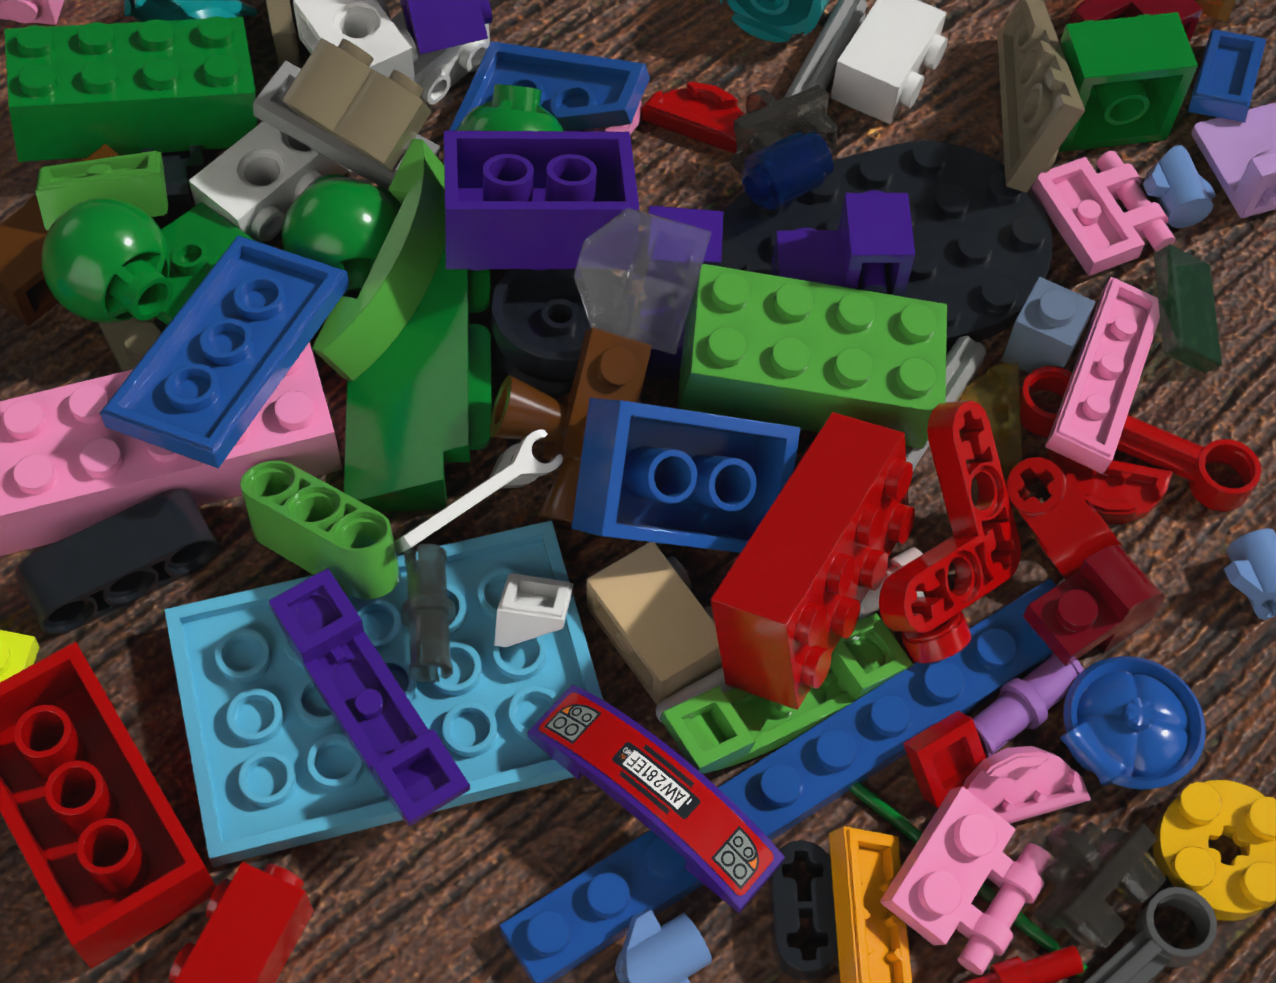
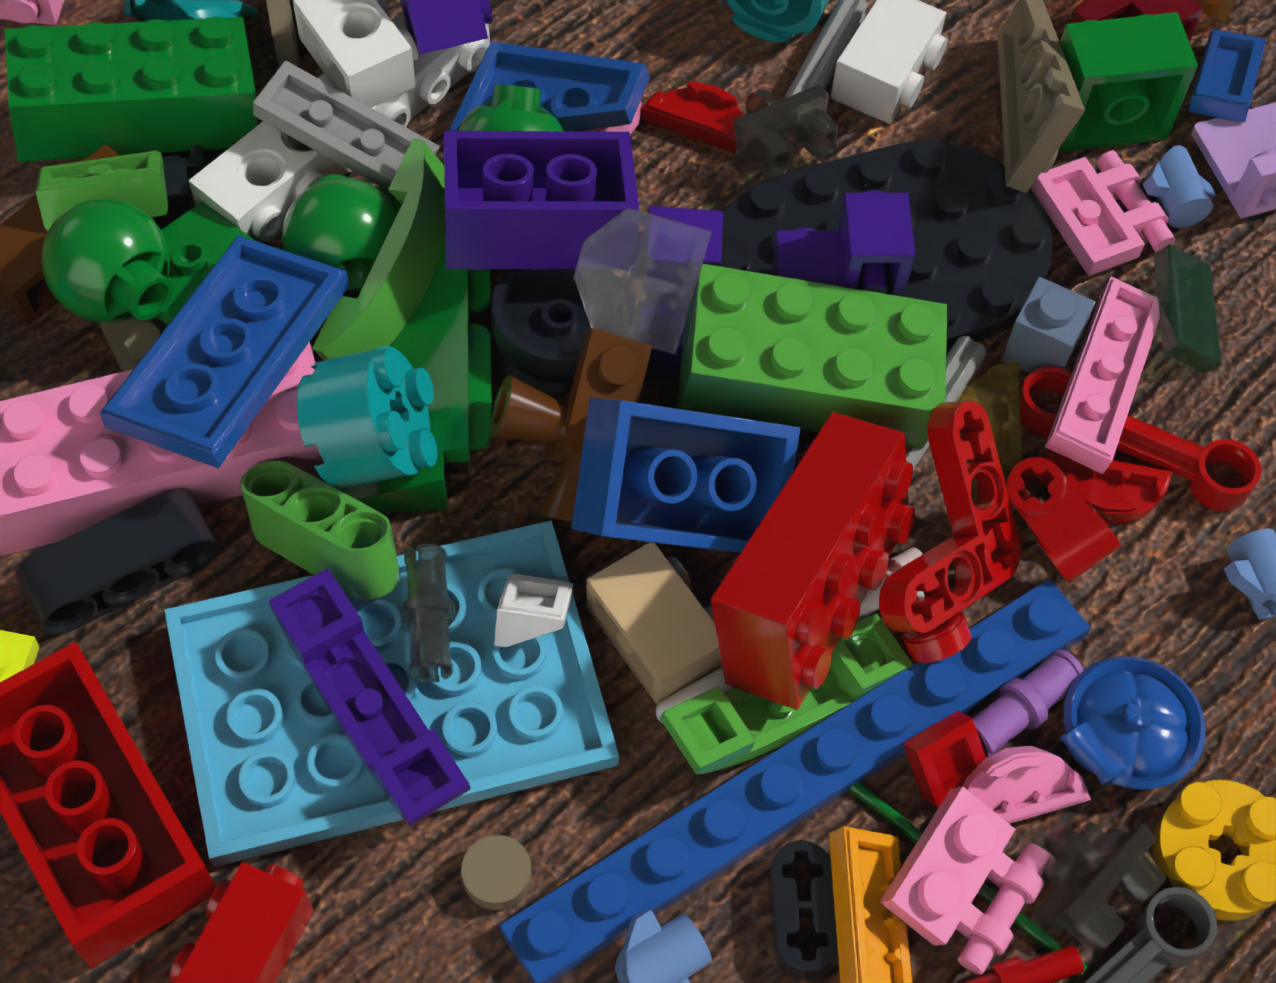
(358, 103): dark tan brick -> none
(367, 417): none -> teal brick
(496, 872): none -> dark tan tile
(505, 474): white flag -> none
(661, 791): slope -> none
(787, 169): clear blue brick -> none
(1095, 606): dark red brick -> none

